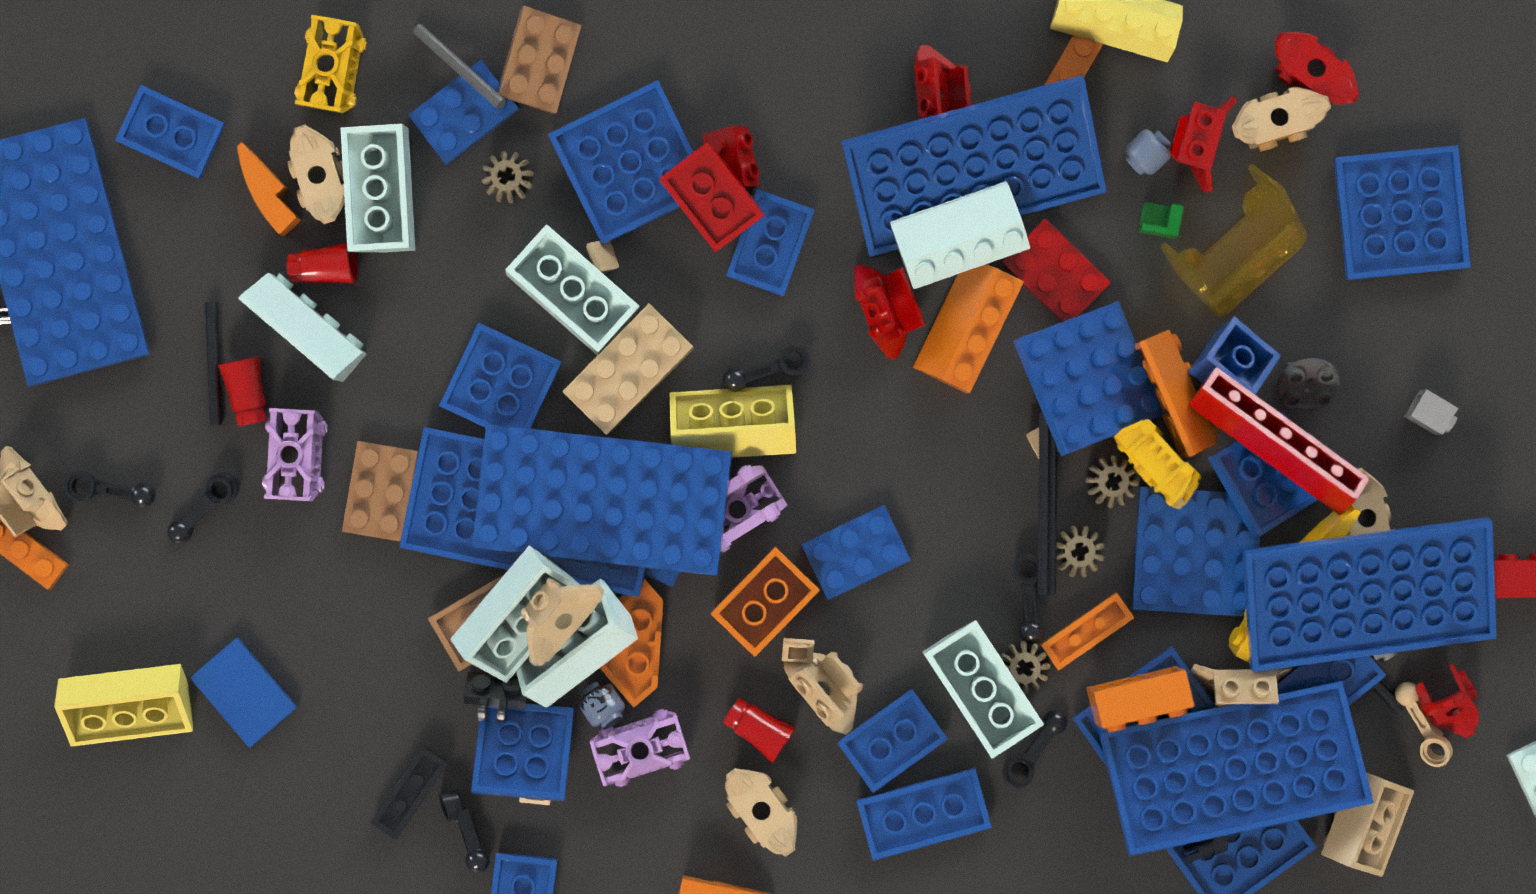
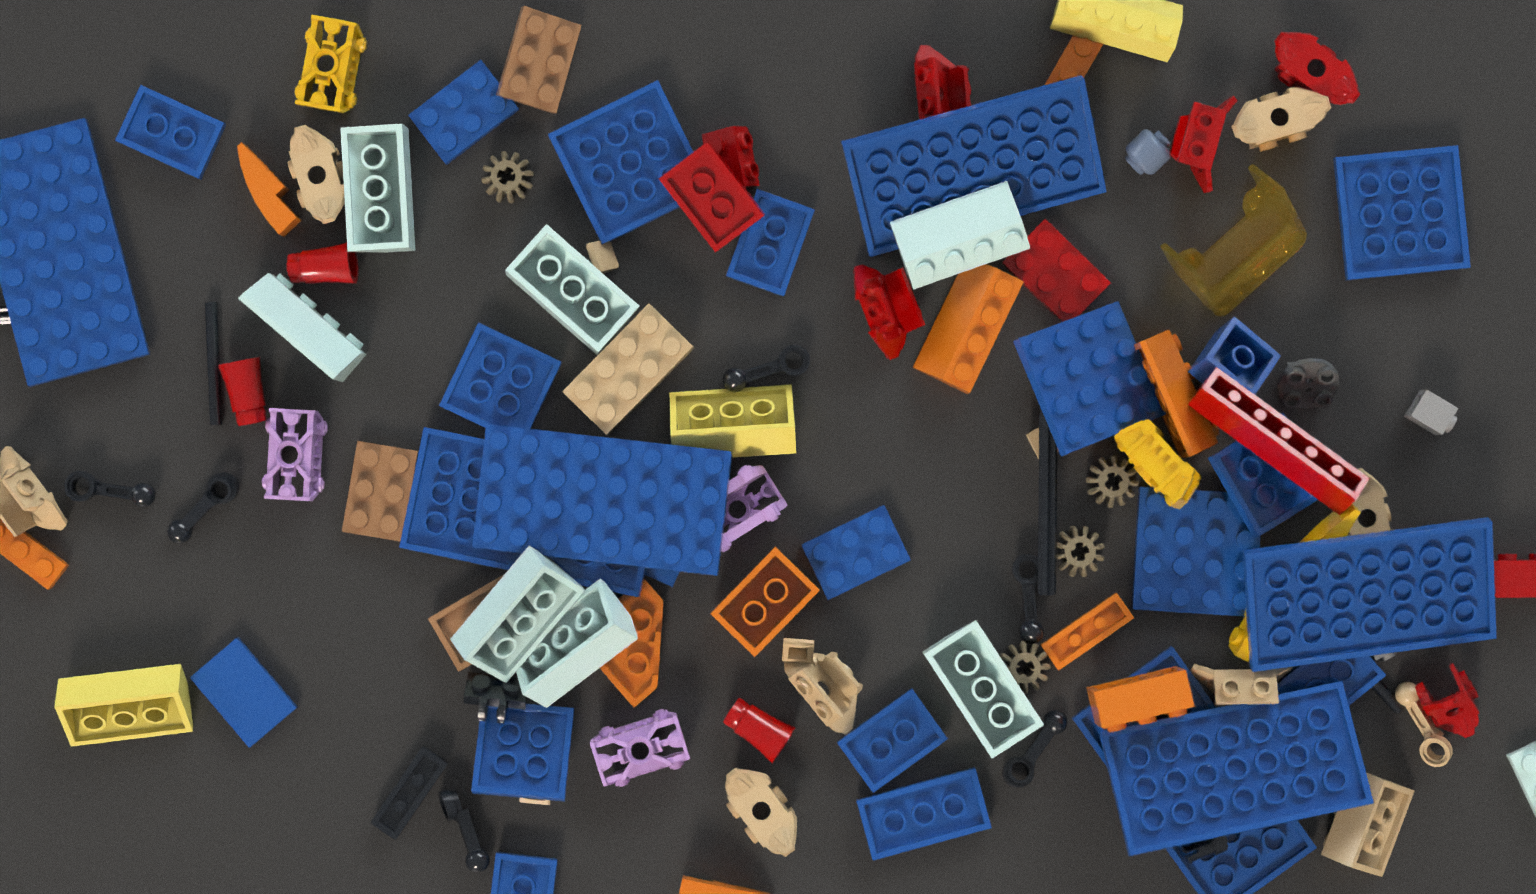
(459, 66): dark grey bar -> none
(556, 615): tan piece -> none
(602, 705): sand blue head -> none
(1160, 220): green panel -> none

